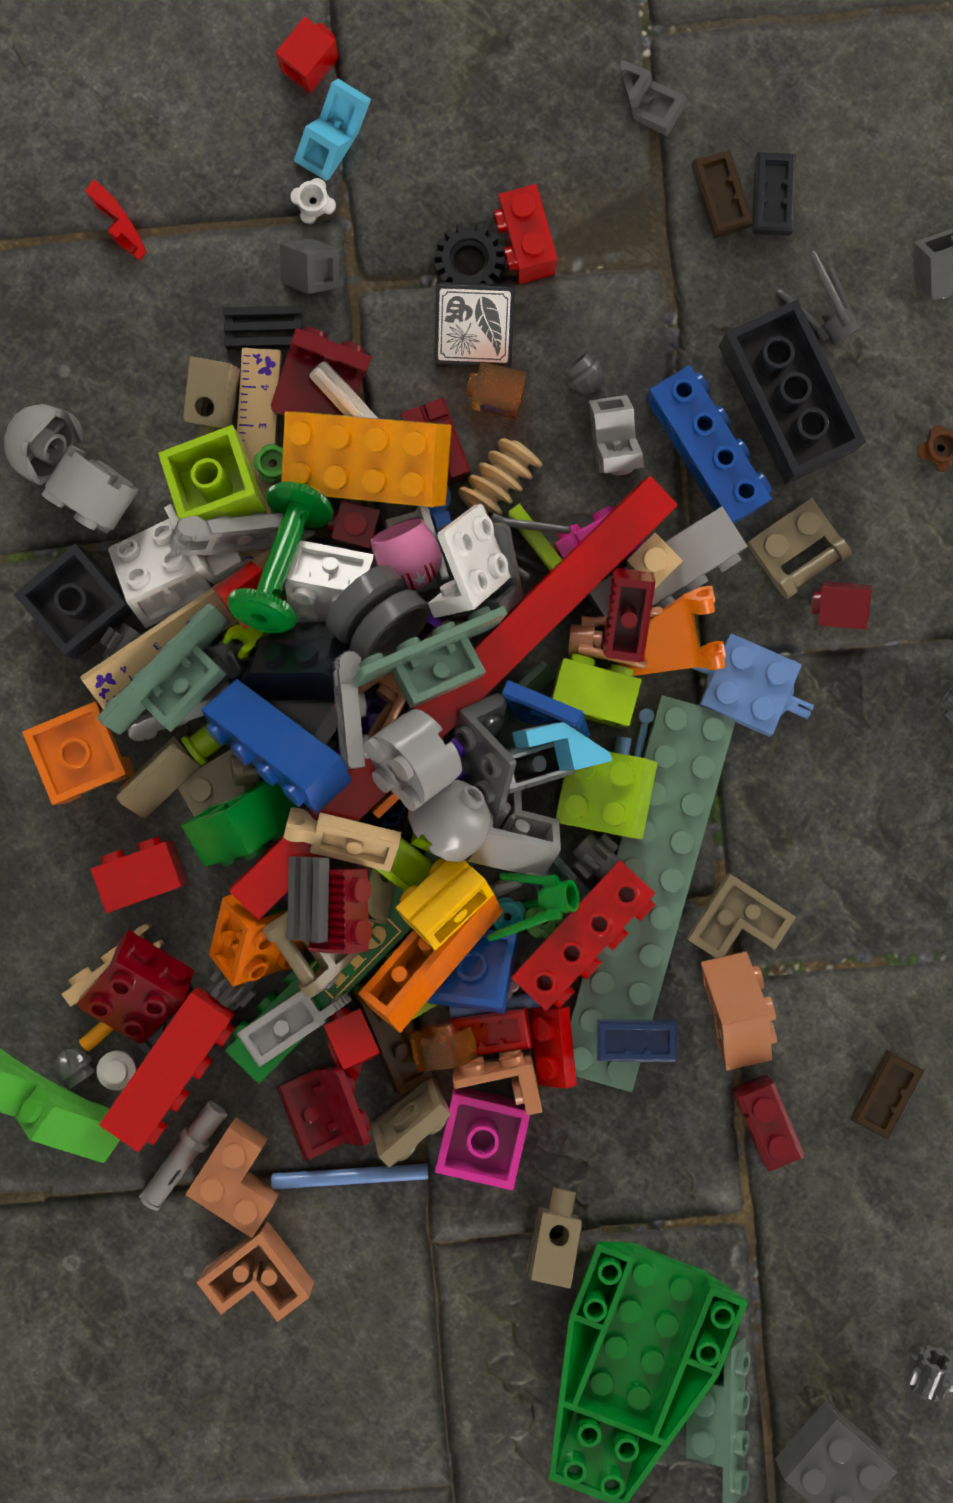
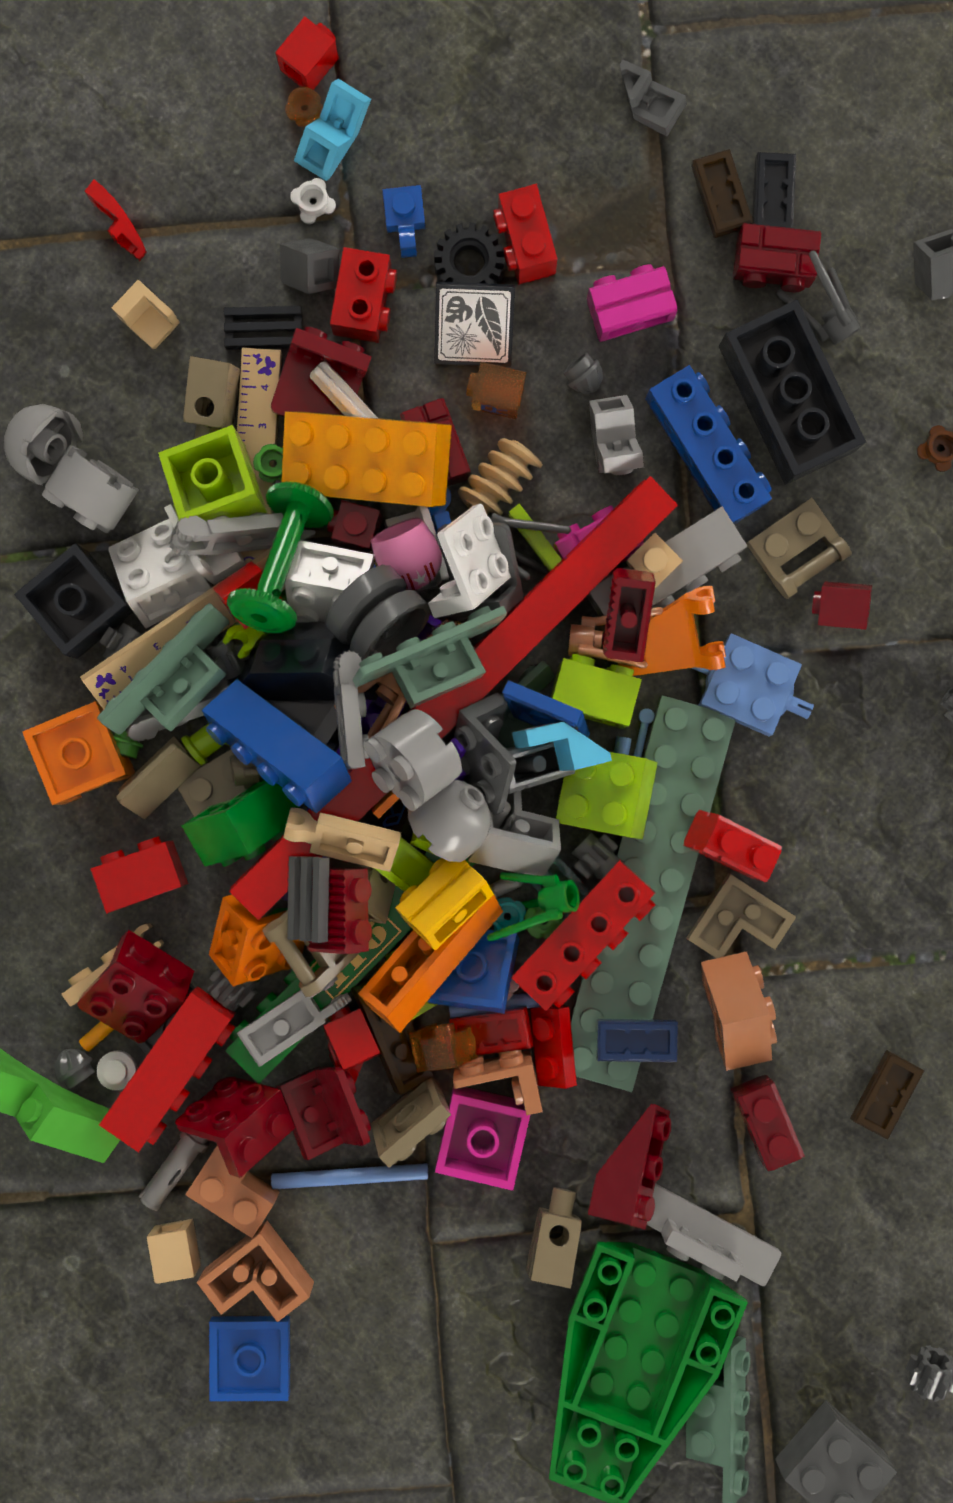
(127, 746): none -> bright green plate
(145, 314): none -> tan panel
(173, 1251): none -> tan panel
(242, 1120): none -> dark red bracket
(249, 1358): none -> blue plate
(300, 97): none -> clear orange plate
(362, 295): none -> red brick
(404, 215): none -> blue plate
(628, 1177): none -> dark red slope
(631, 302): none -> dark pink brick
(711, 1240): none -> light grey bracket
(732, 845): none -> red brick
(775, 257): none -> dark red brick

